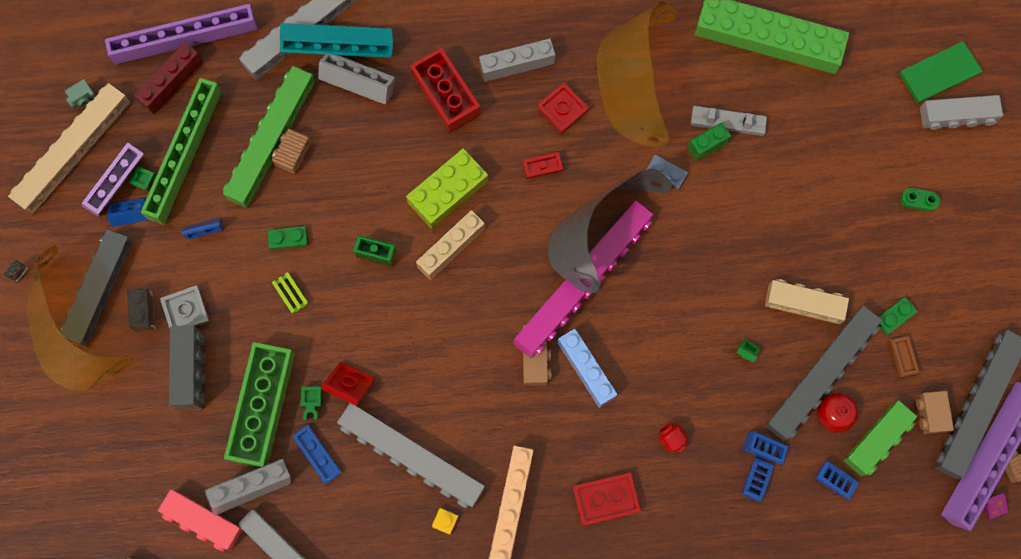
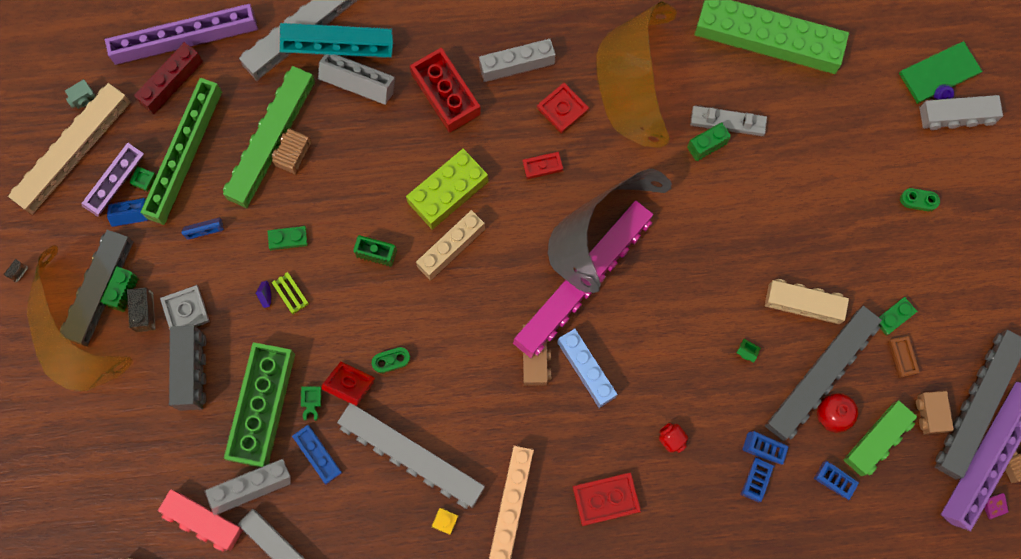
(116, 291): none -> green brick
(264, 294): none -> dark purple tile
(390, 359): none -> green plate
(670, 170): sand blue plate -> none
(943, 92): none -> dark purple tile

